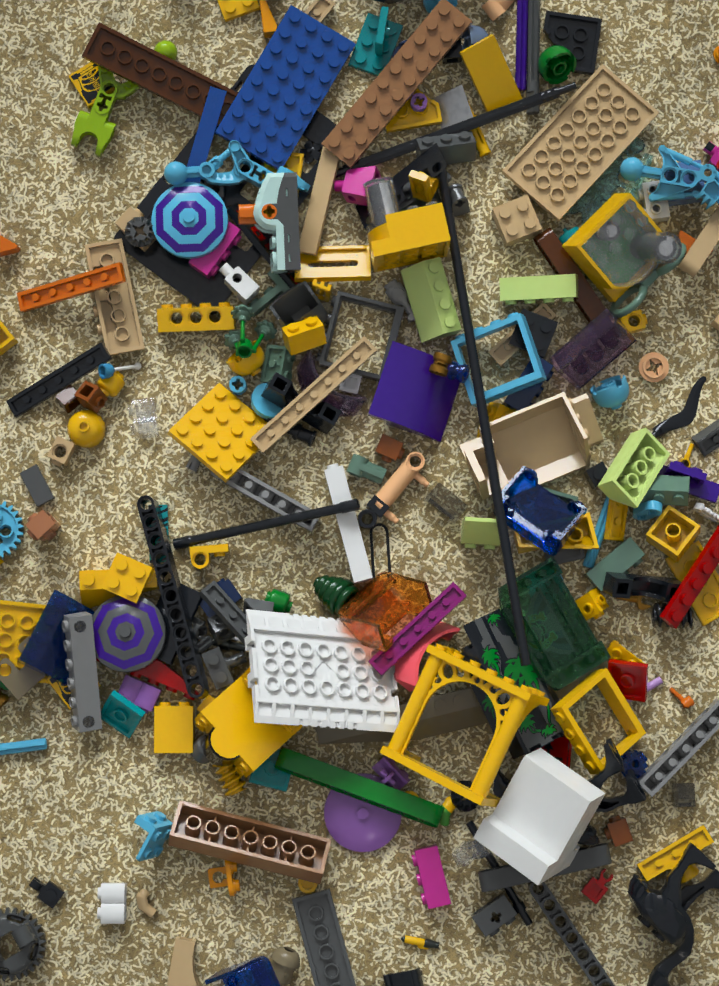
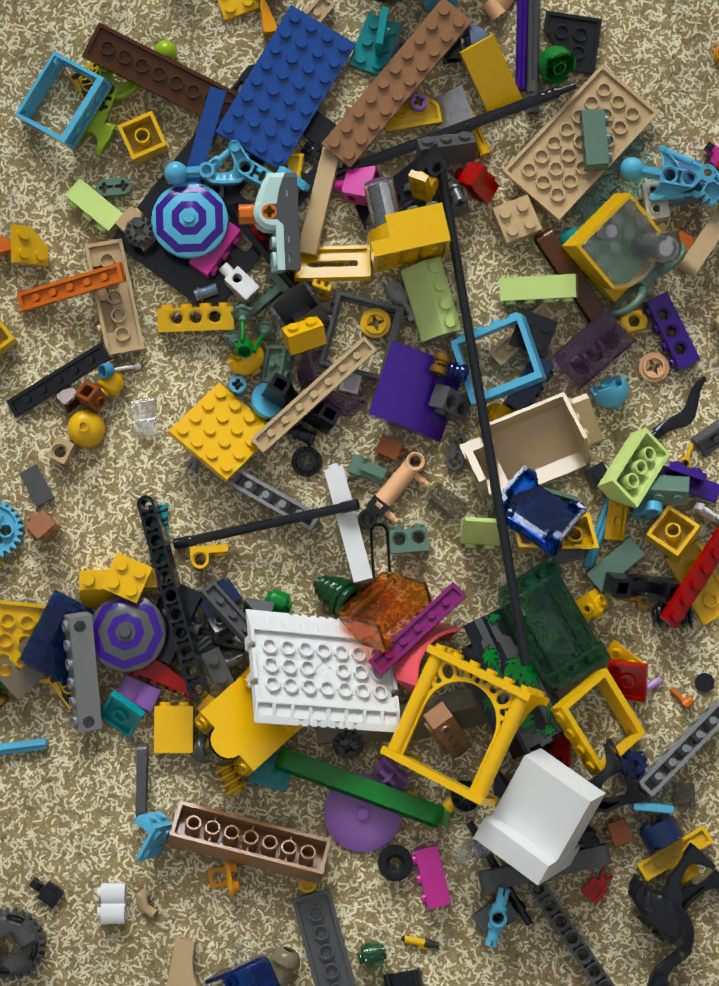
(28, 247): none -> yellow plate
(83, 114): none -> medium azure window
(93, 206): none -> yellowish green brick
(115, 192): none -> sand green beam
(142, 779): none -> dark grey beam
(143, 138): none -> yellow brick
(205, 292): none -> sand blue pin
(309, 470): none -> black gear
(343, 739): none -> dark grey gear
(367, 319): none -> yellow gear
(372, 954): none -> clear green head
(395, 874): none -> black tyre
(409, 545): none -> sand green brick
(446, 731): none -> medium nougat brick
(449, 403): none -> dark grey brick
(452, 451): none -> dark grey beam
(477, 181): none -> red brick
(499, 906): none -> medium azure pin
(595, 139): none -> sand green brick
(652, 807): none -> medium azure tile
(661, 833): none -> dark blue brick
(664, 304): none -> dark purple brick
(704, 682): none -> black piece

